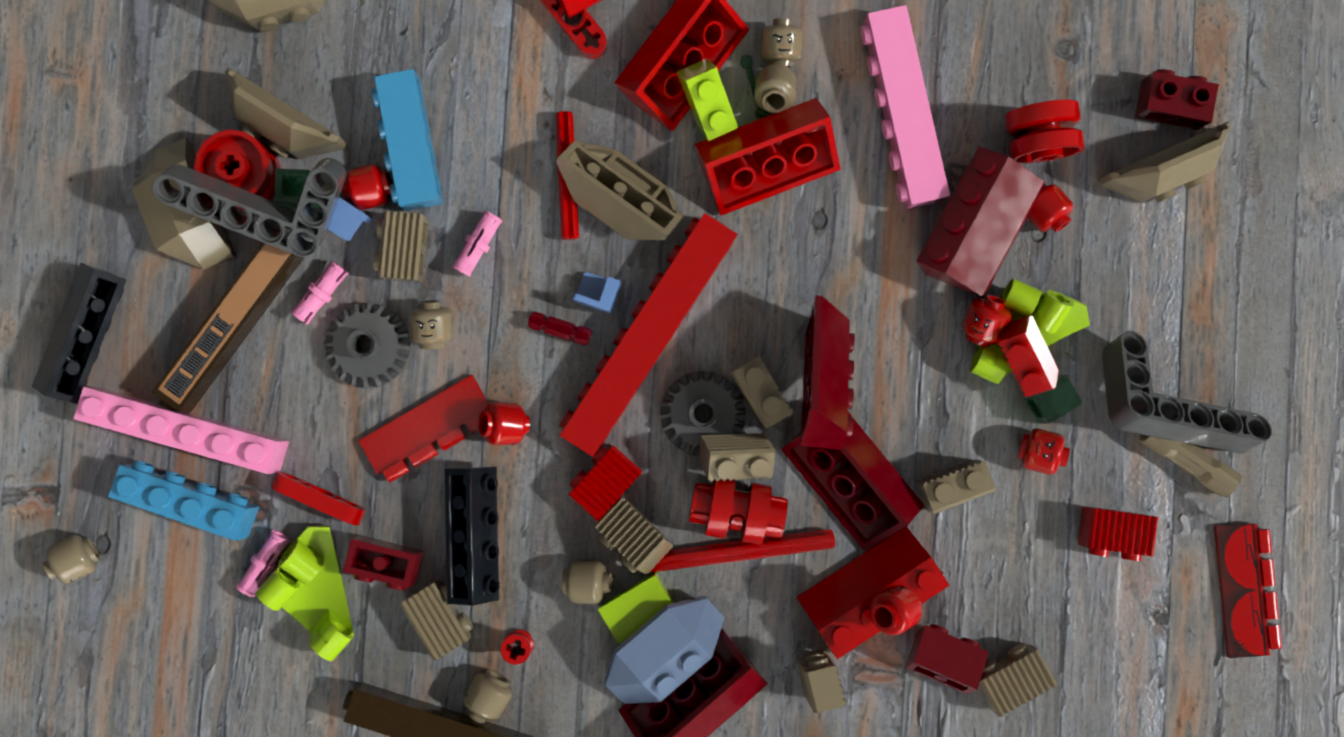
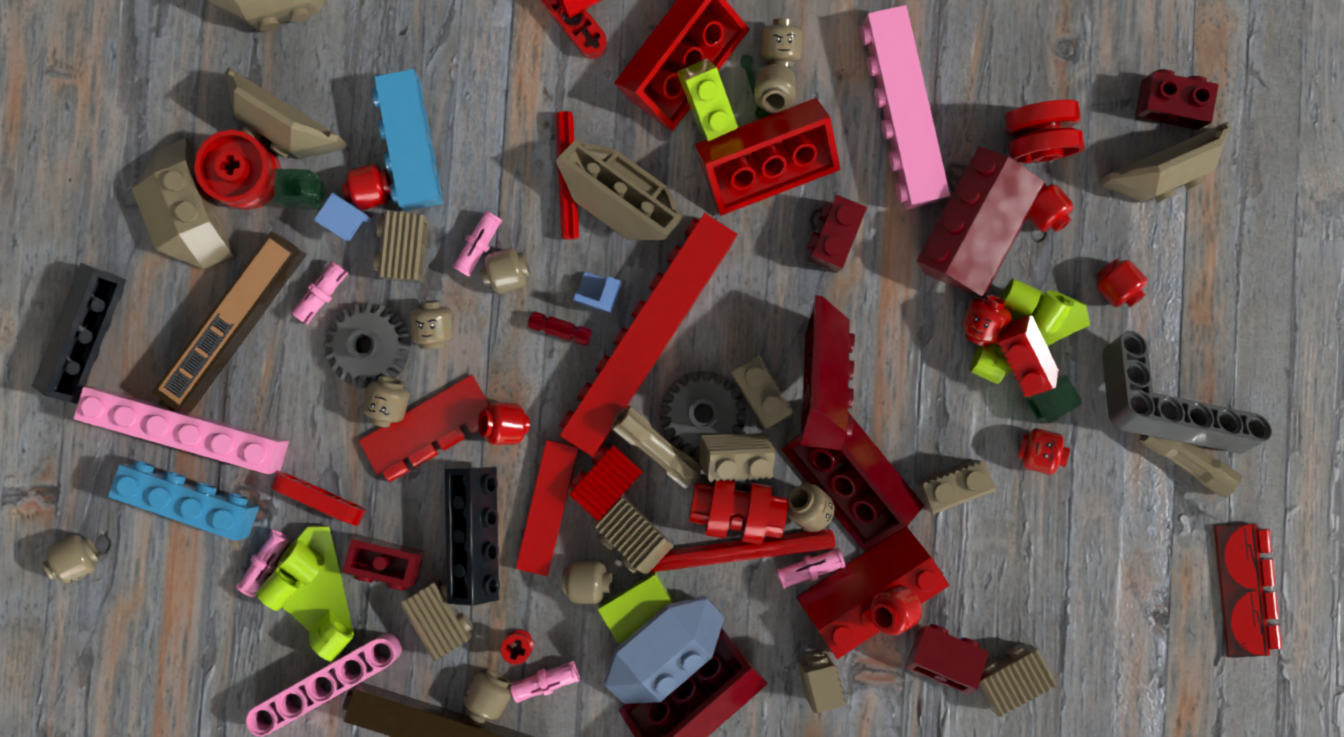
(257, 208): dark grey beam -> none
(313, 695): none -> bright pink beam
(385, 401): none -> dark tan head
(505, 270): none -> dark tan head
(544, 681): none -> bright pink pin
(547, 508): none -> red tile
(638, 432): none -> dark tan axle
(810, 507): none -> dark tan head
(810, 568): none -> bright pink pin
(837, 233): none -> dark red brick
(1117, 531): red brick -> none
(1121, 283): none -> red head

